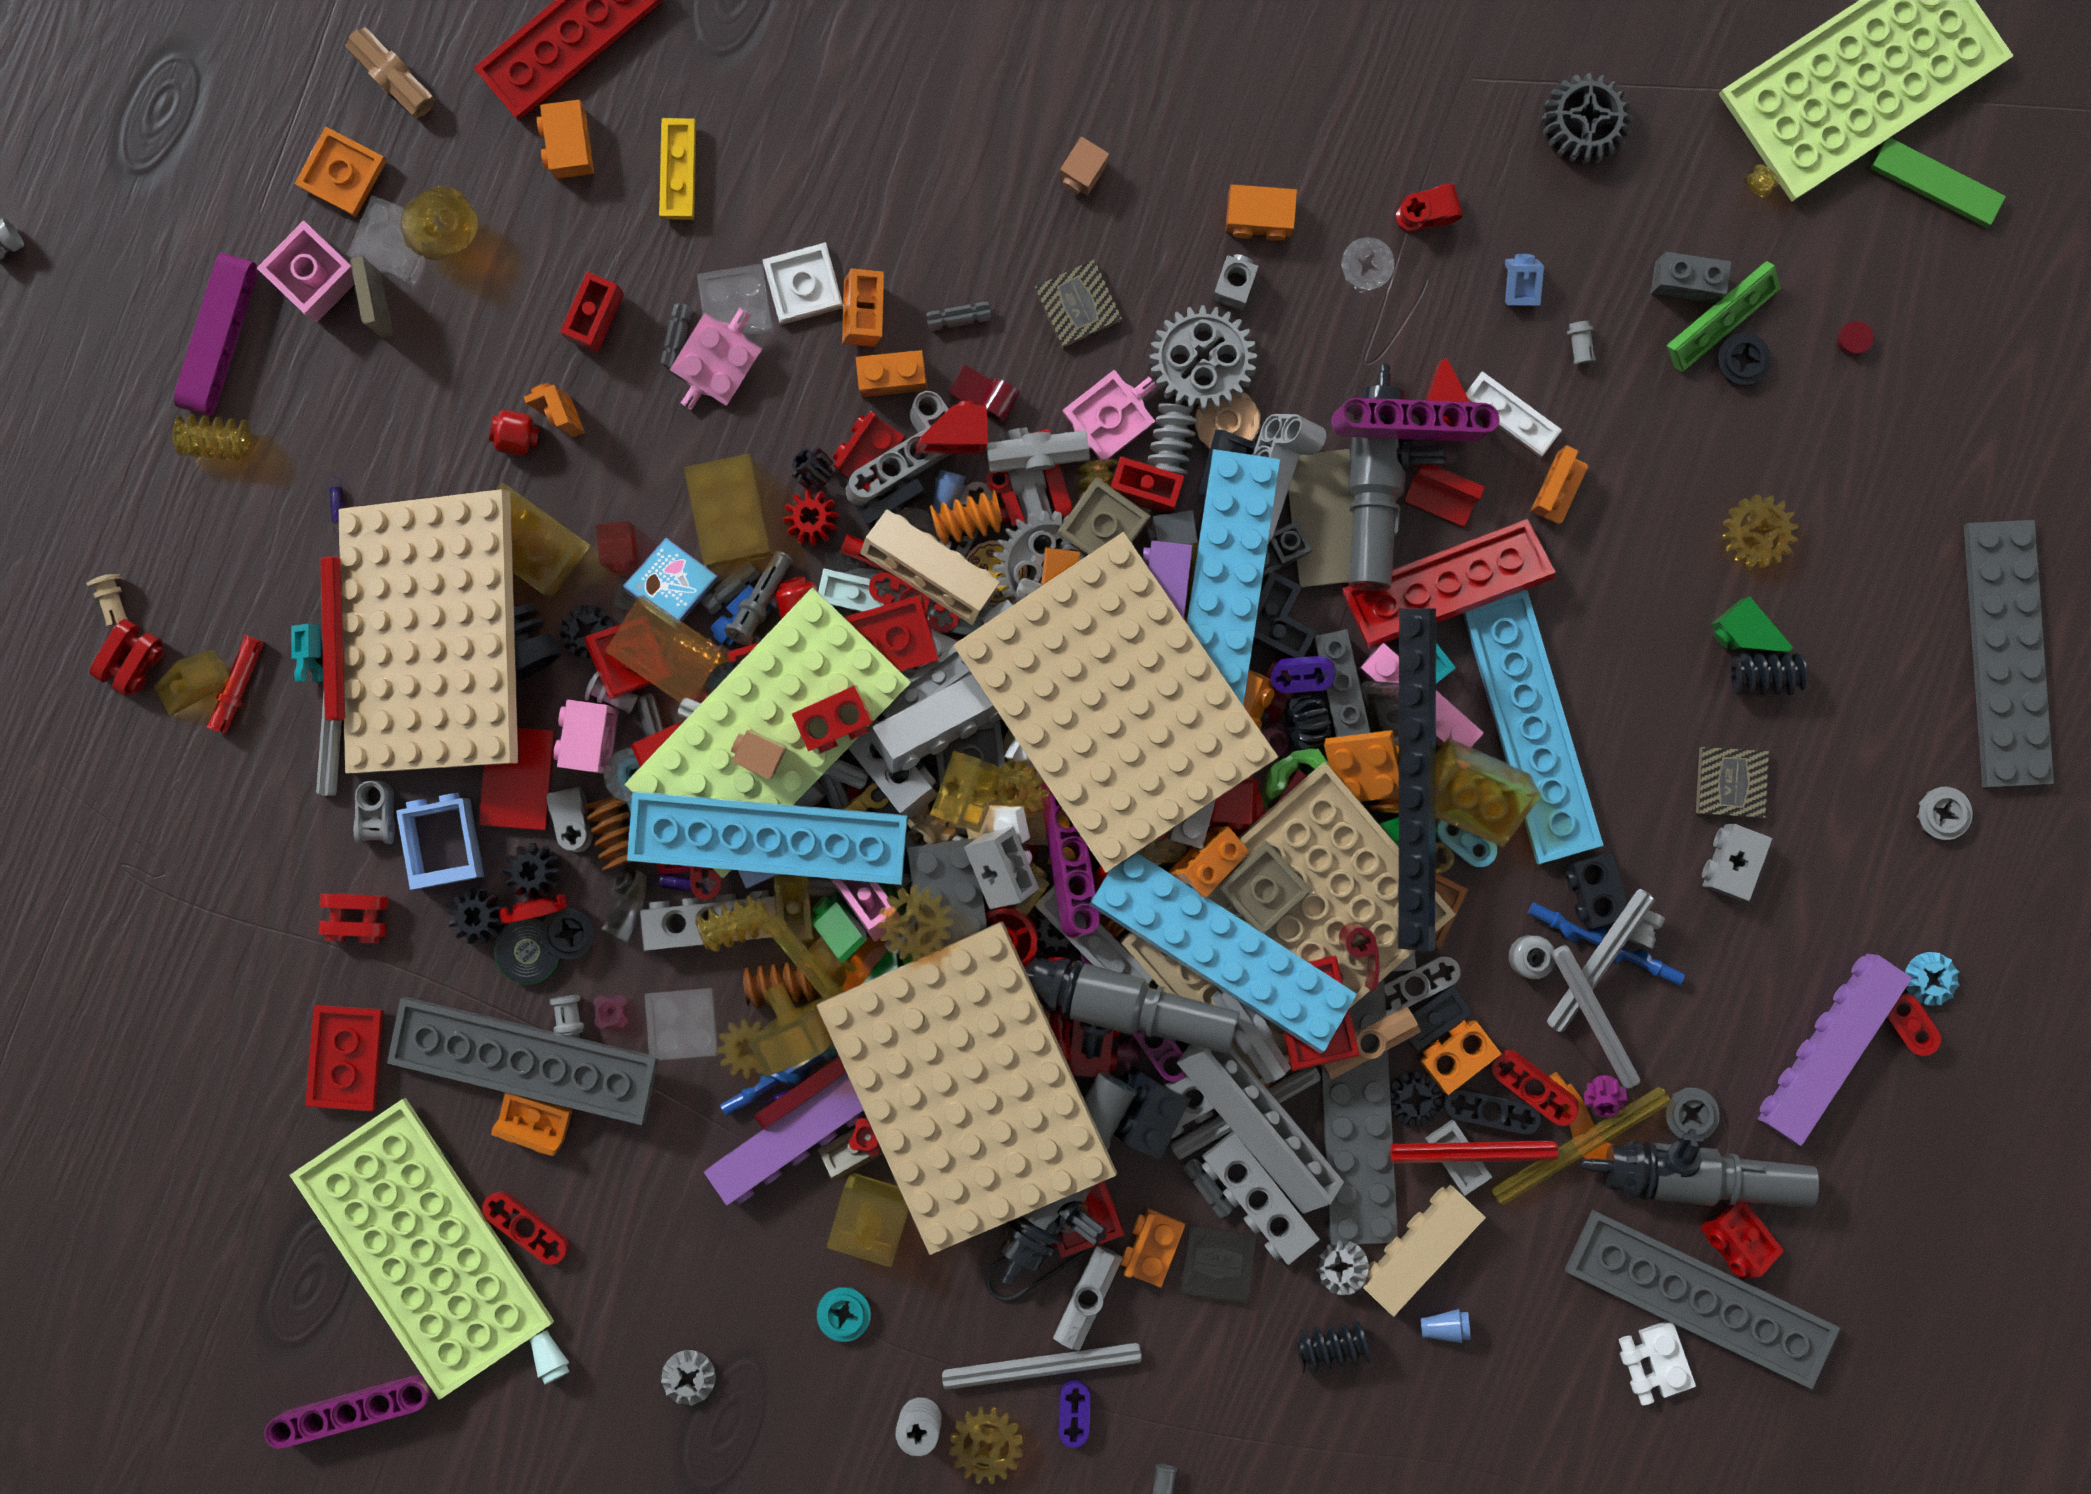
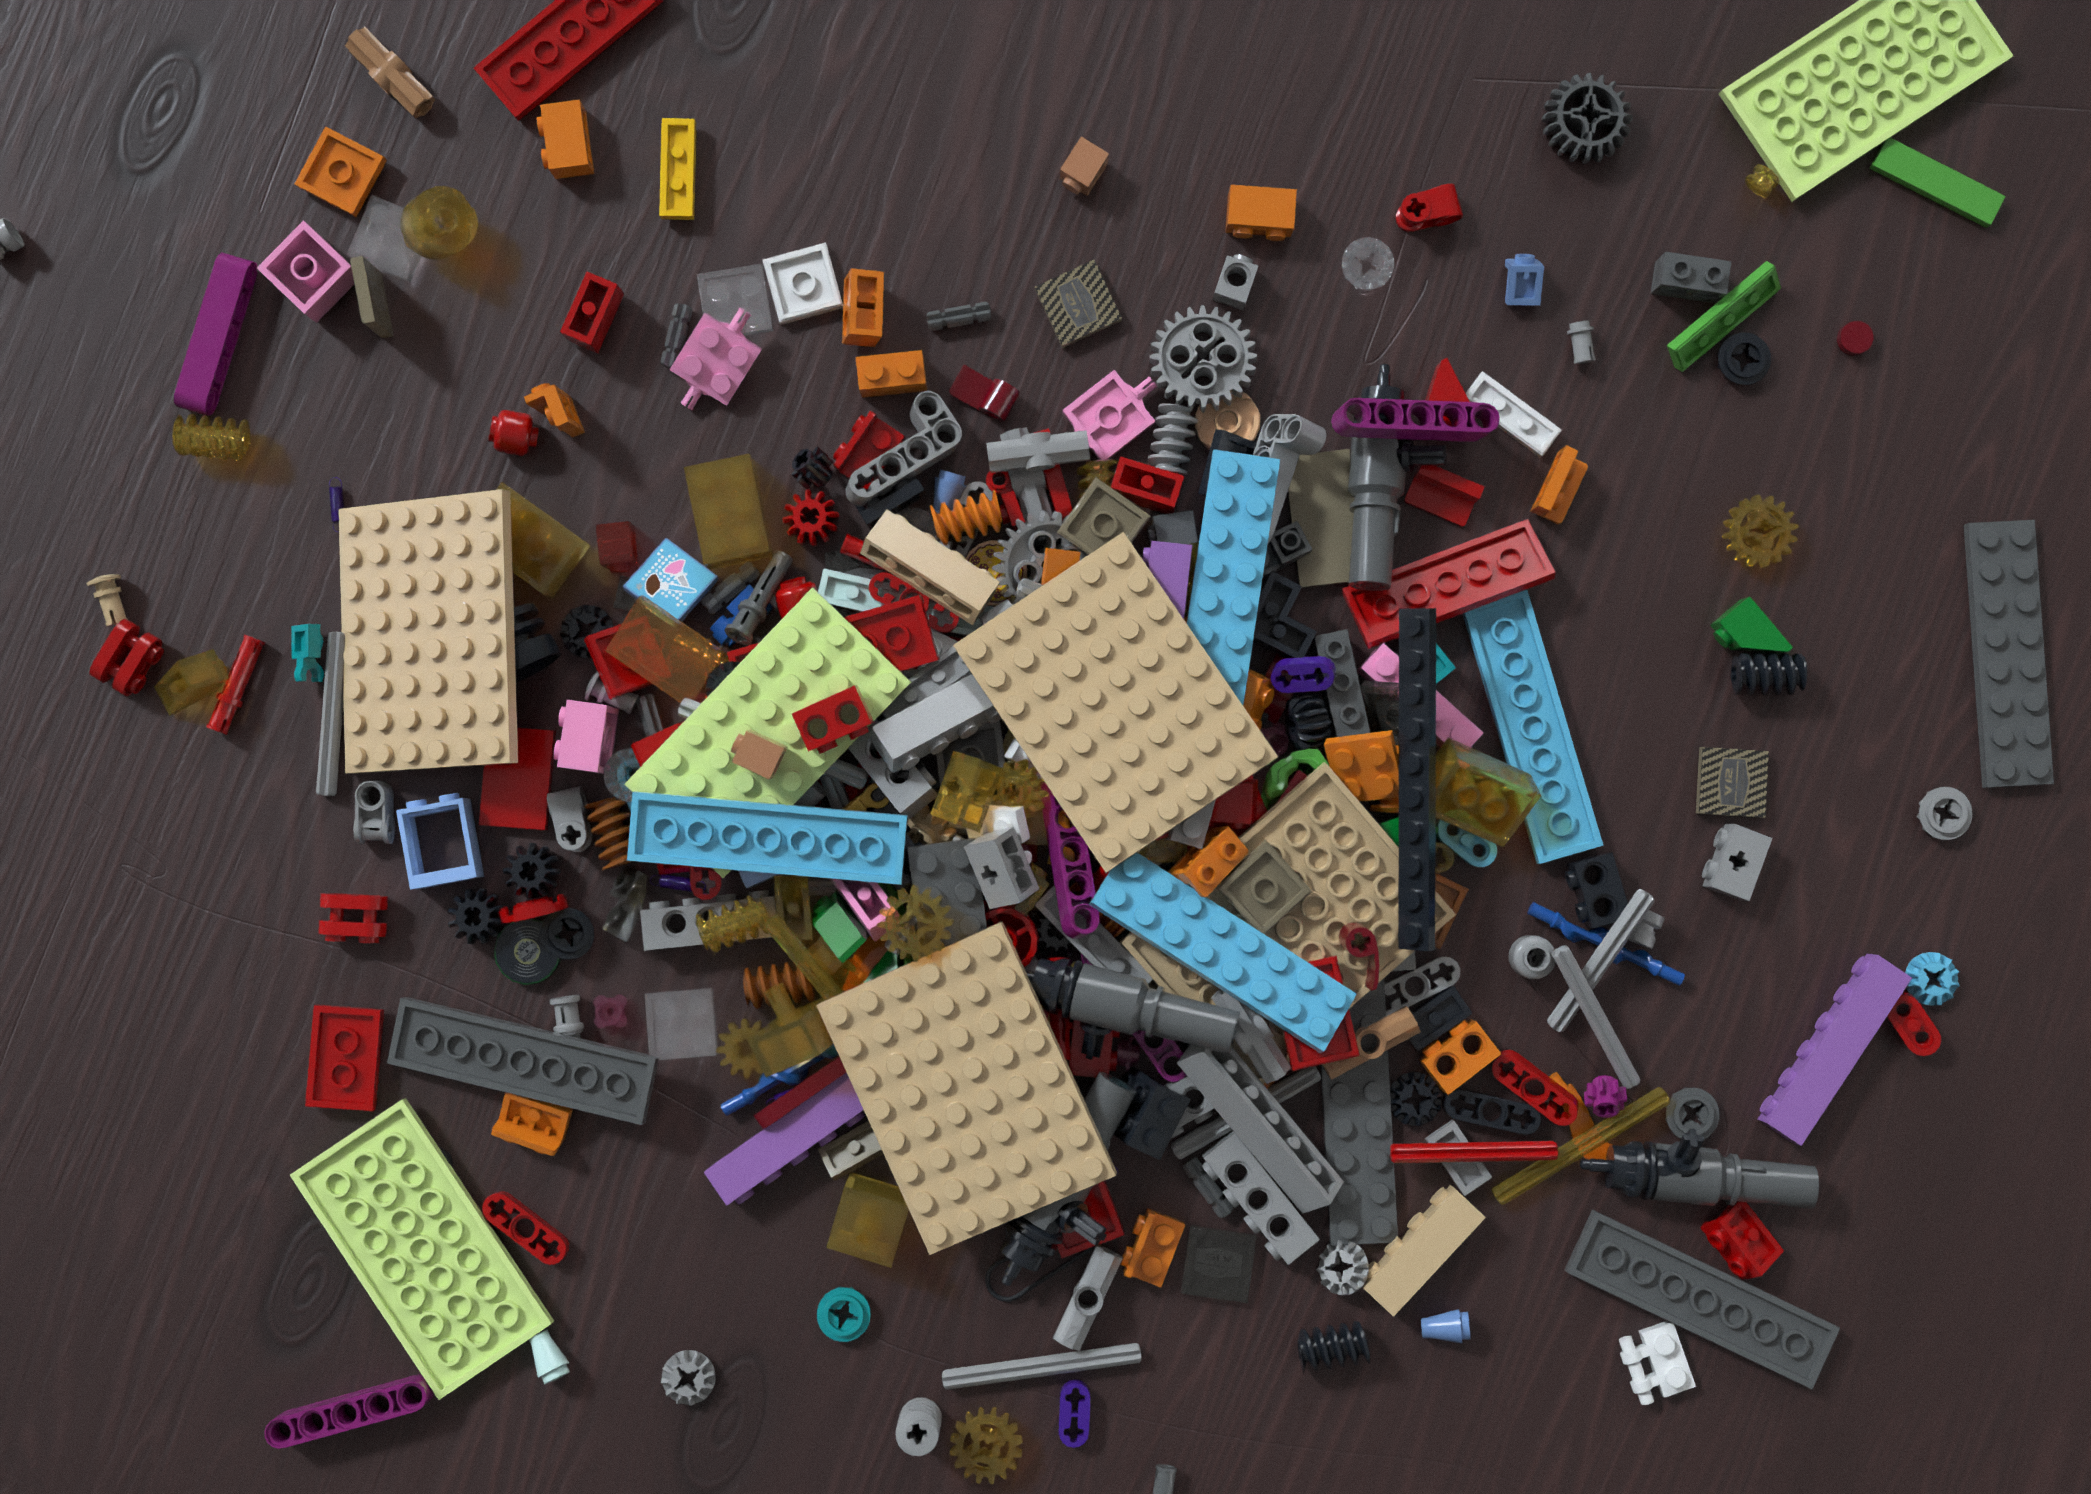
(332, 638): red axle -> none
(859, 1142): red plate -> none
(957, 431): red slope -> none

